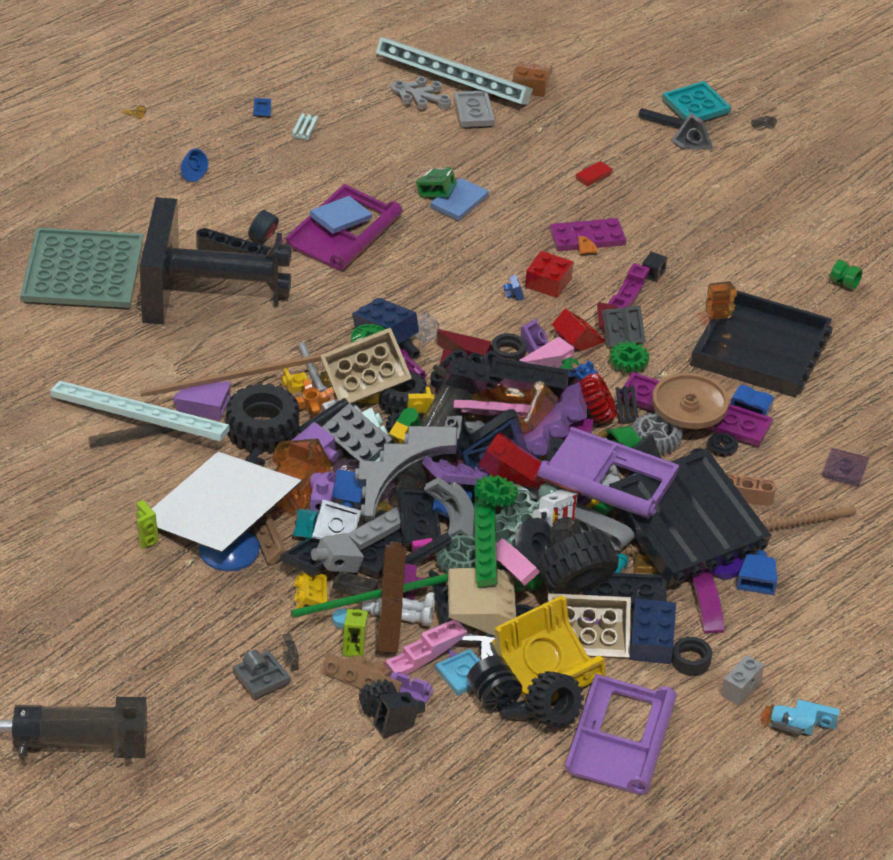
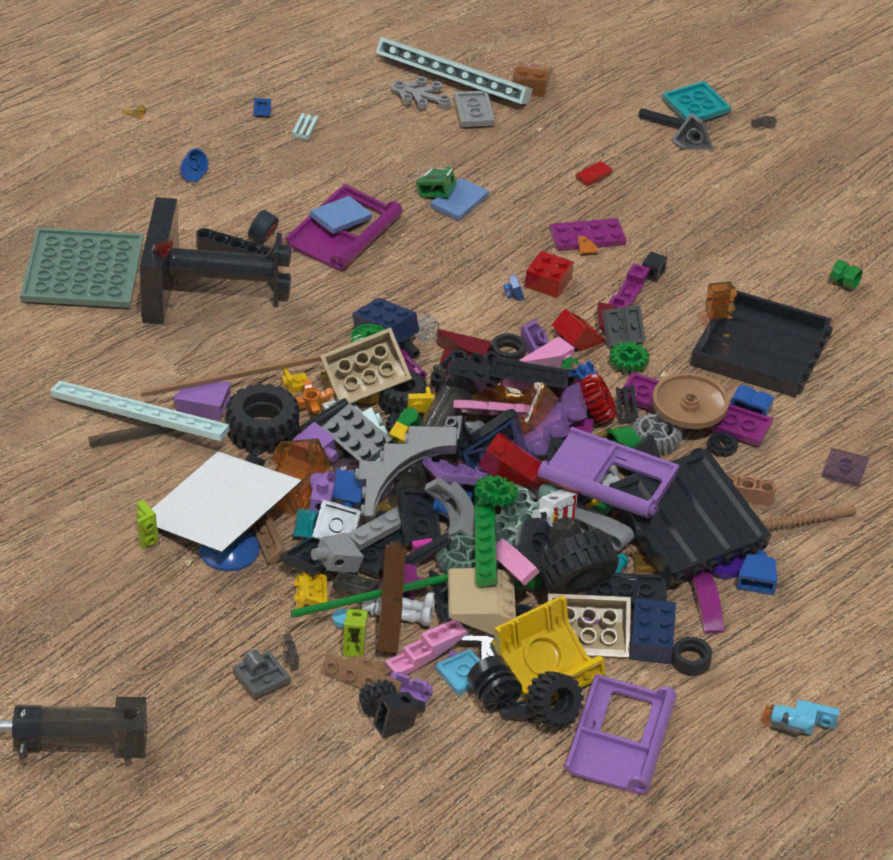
(162, 248): none -> clear red slope
(312, 369): light grey bar -> none
(742, 680): light grey brick -> none

